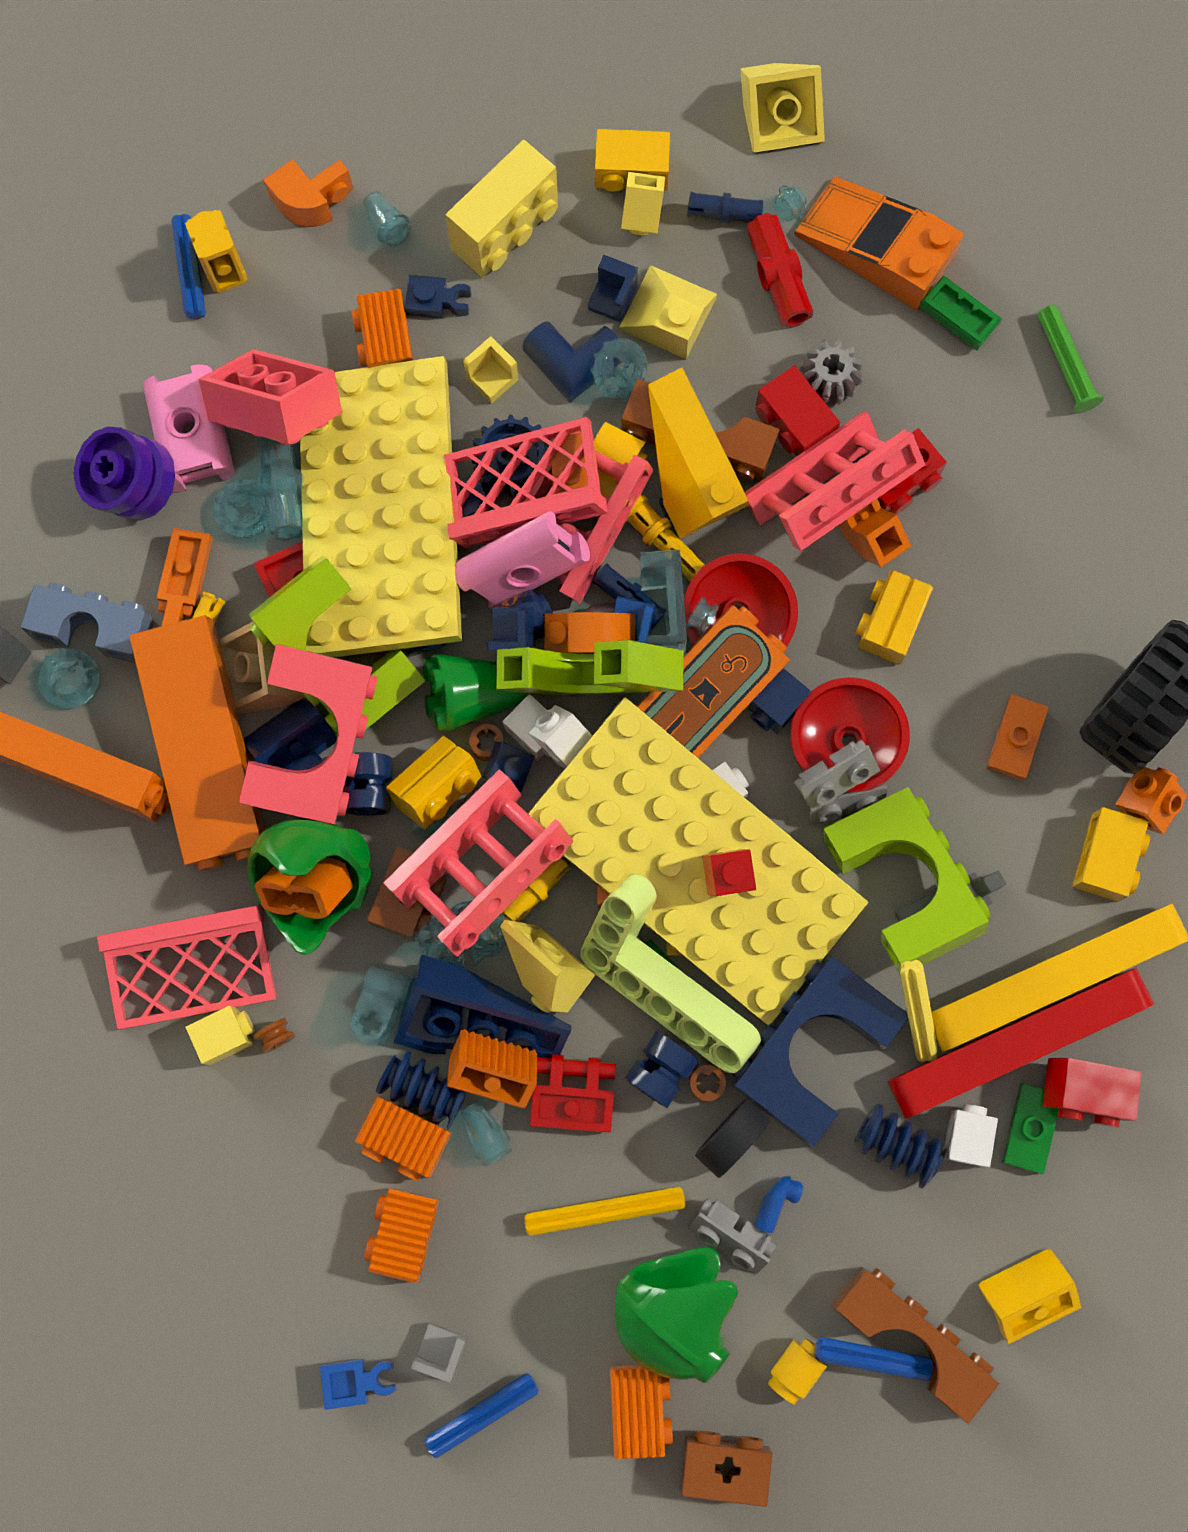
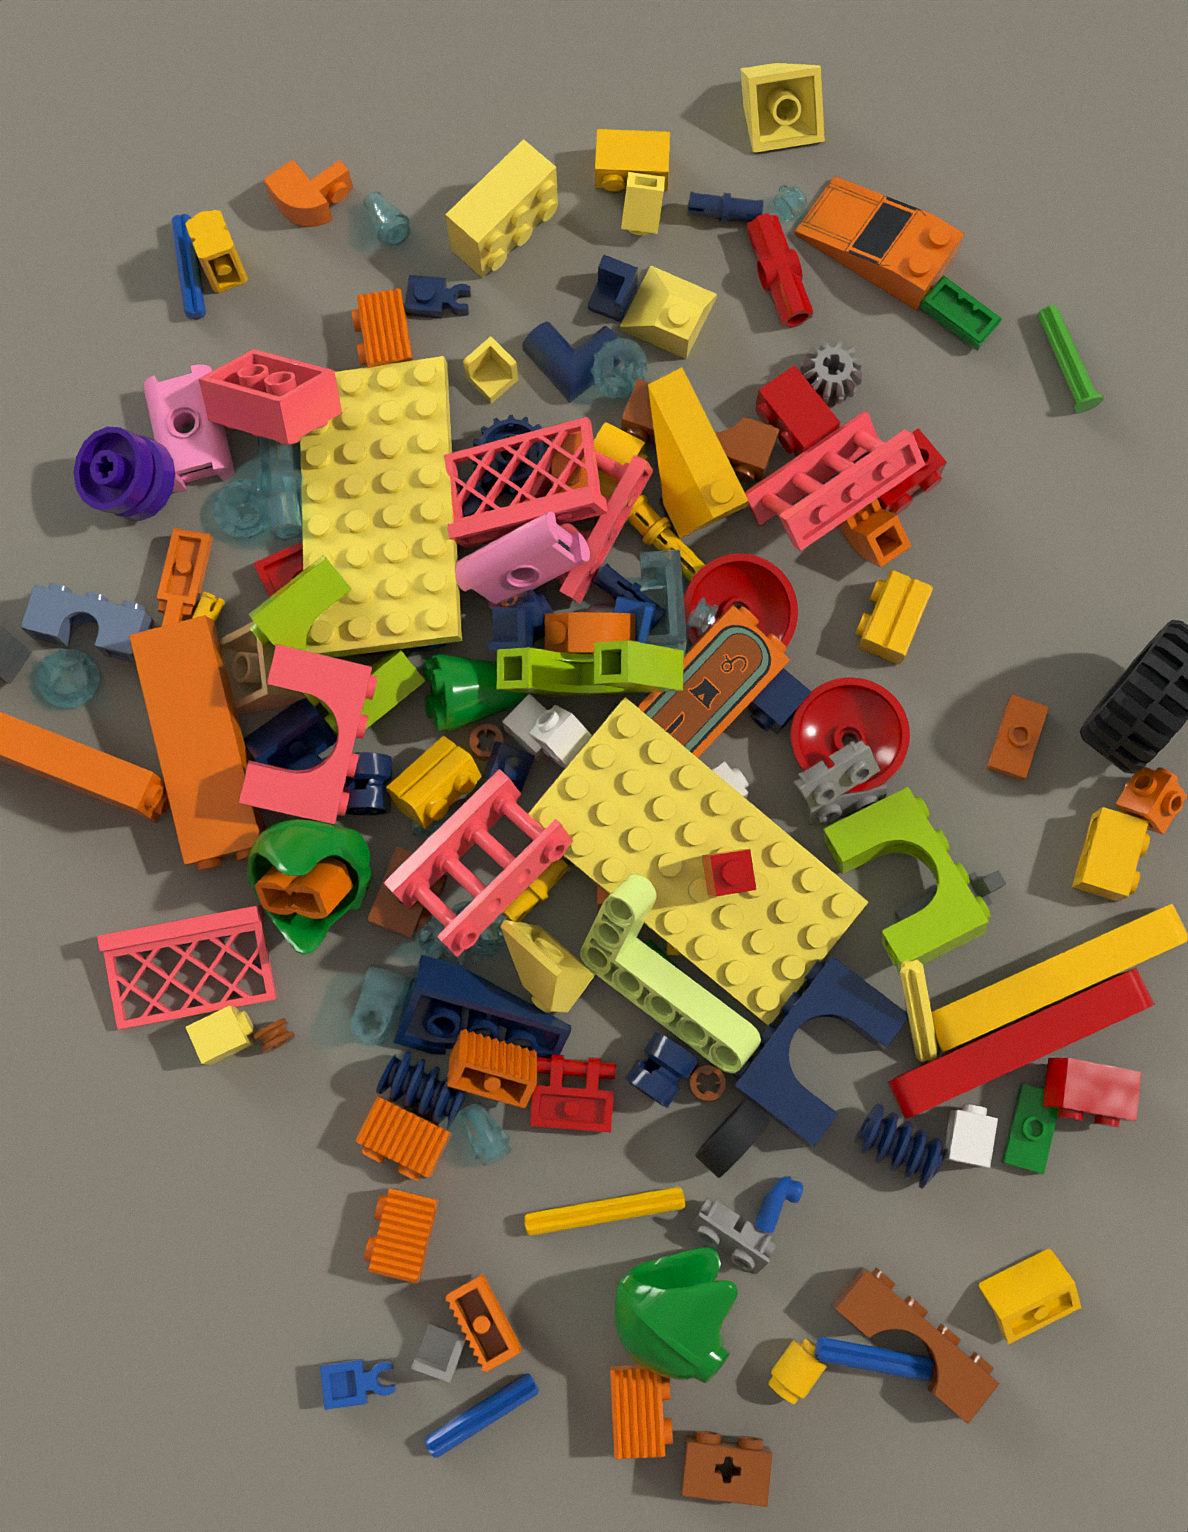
(484, 1323): none -> orange brick

